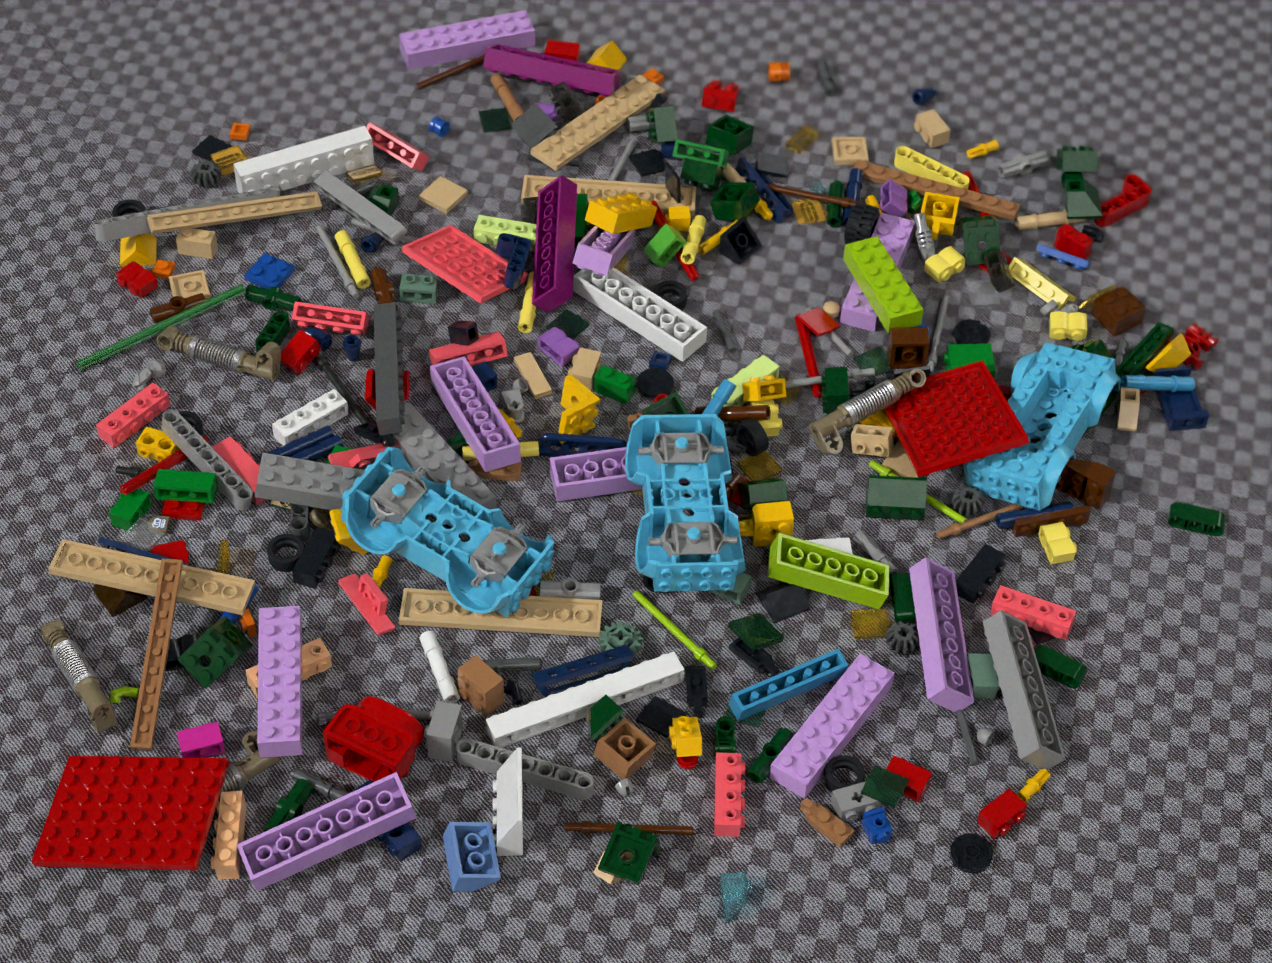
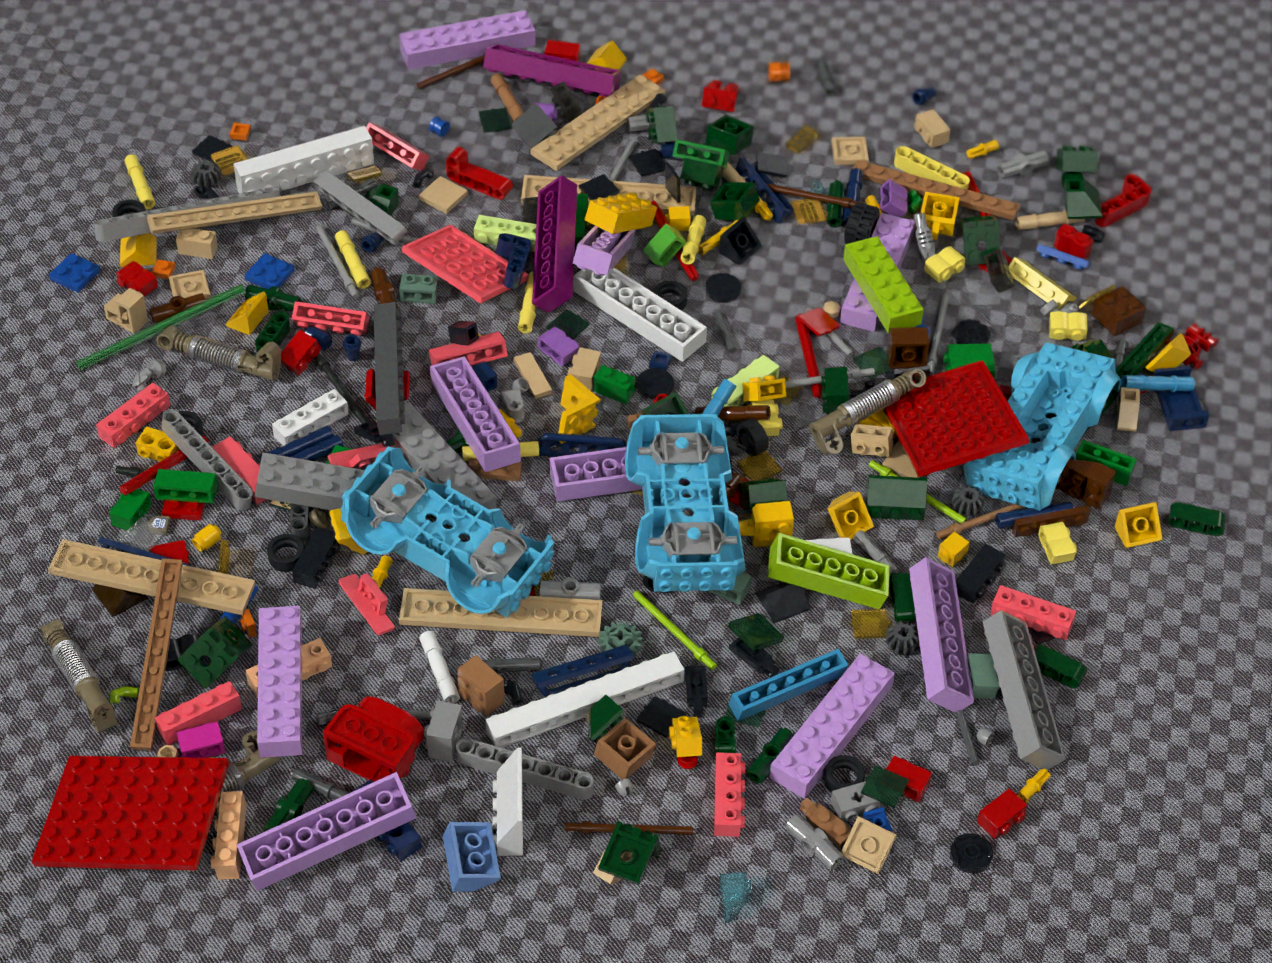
(74, 272): none -> blue plate
(127, 310): none -> tan brick
(139, 181): none -> light yellow piece
(168, 751): none -> tan tile
(203, 709): none -> coral brick
(205, 192): none -> black arm
(206, 537): none -> yellow brick
(249, 314): none -> yellow slope
(426, 172): none -> black arm
(475, 177): none -> red beam
(599, 187): none -> black piece
(723, 287): none -> black tile
(814, 842): none -> light grey piece
(850, 515): none -> yellow slope
(868, 844): none -> tan tile
(953, 549): none -> yellow brick
(1121, 463): none -> green brick
(1138, 525): none -> yellow slope

